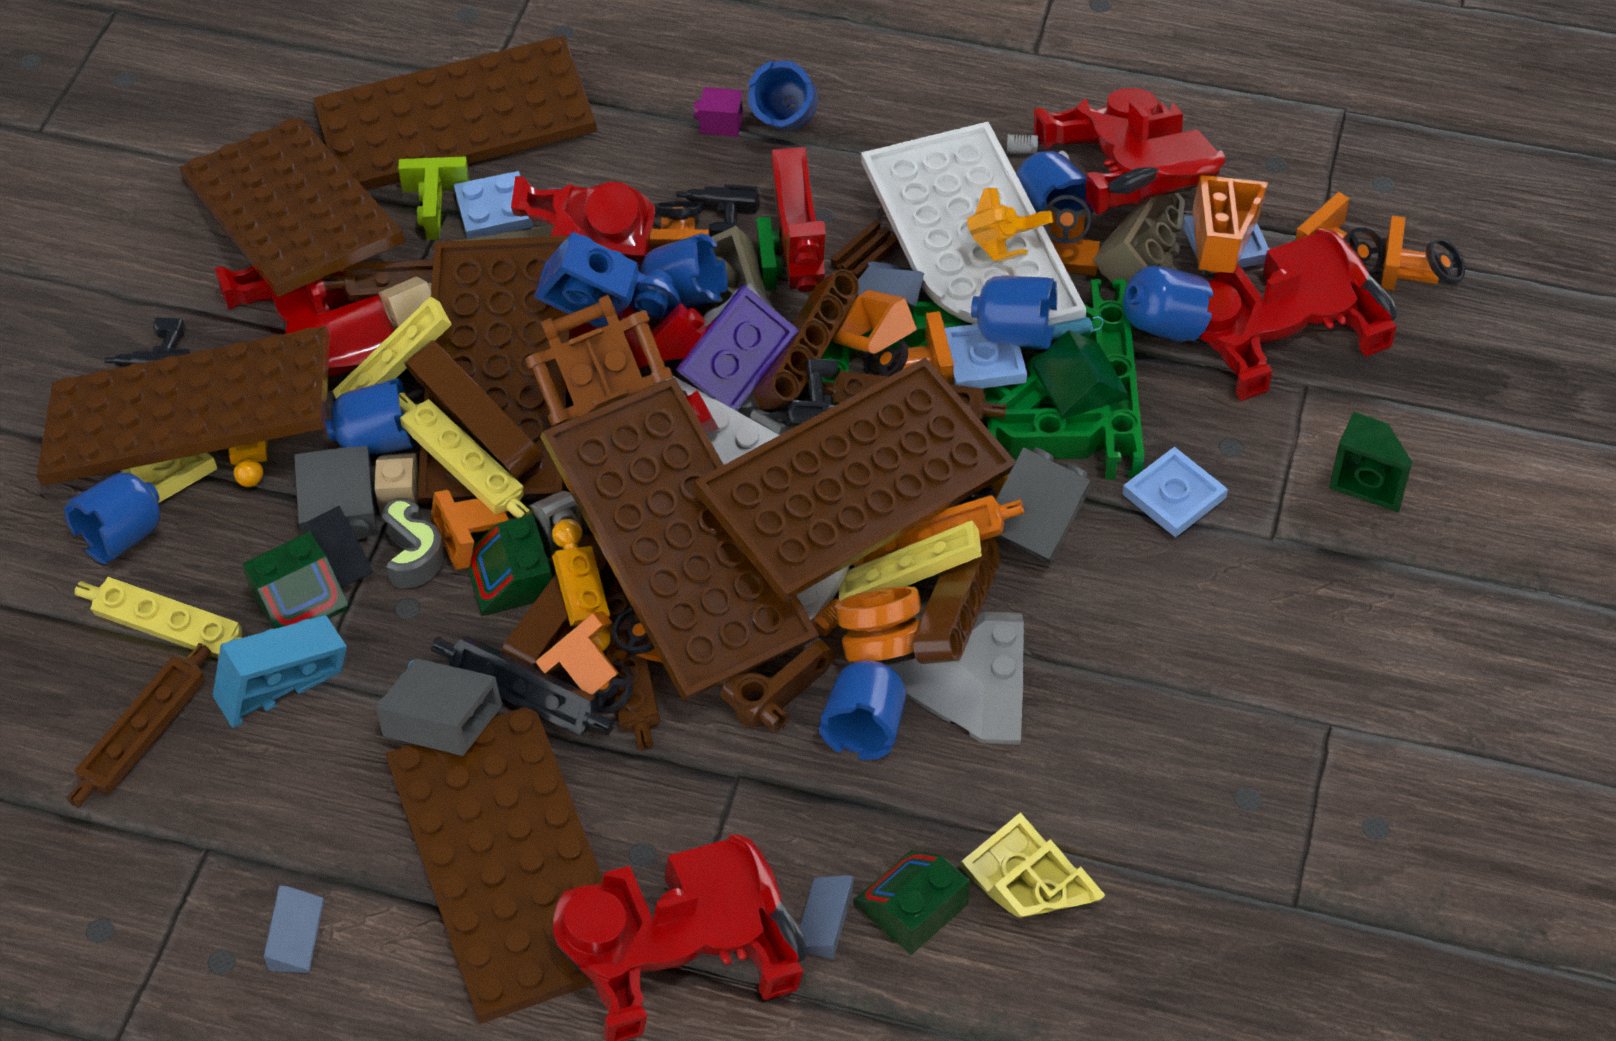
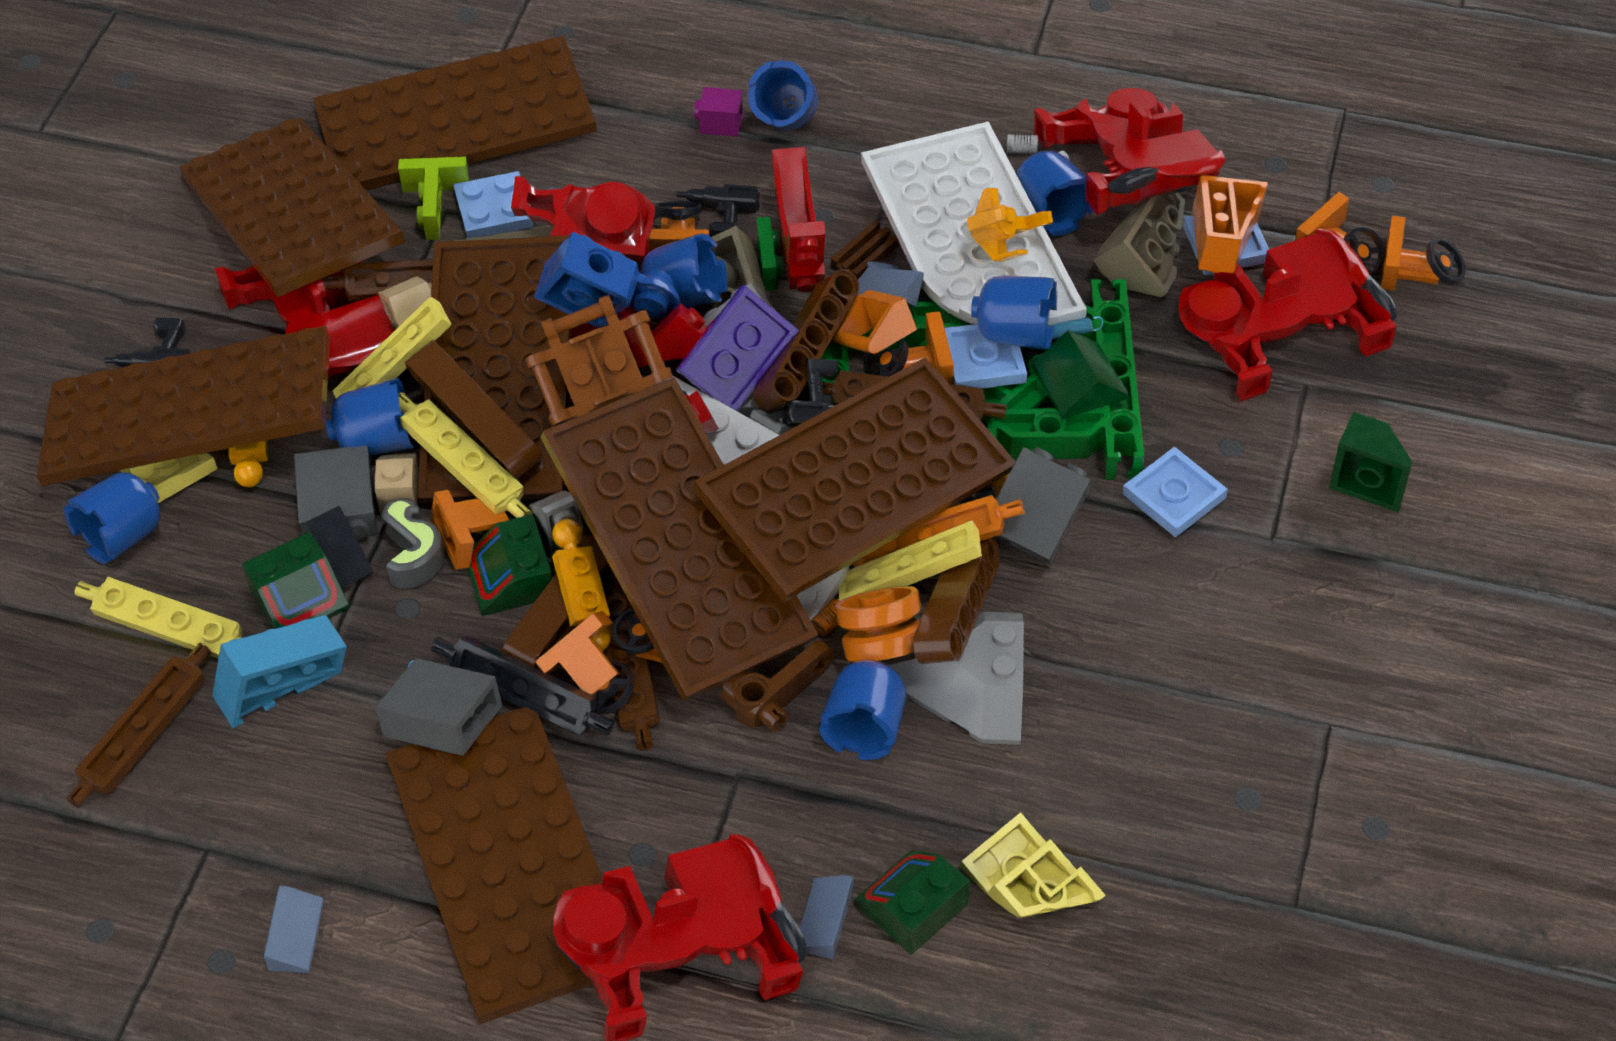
(1067, 236): orange piece -> none
(1168, 303): blue cylinder -> none

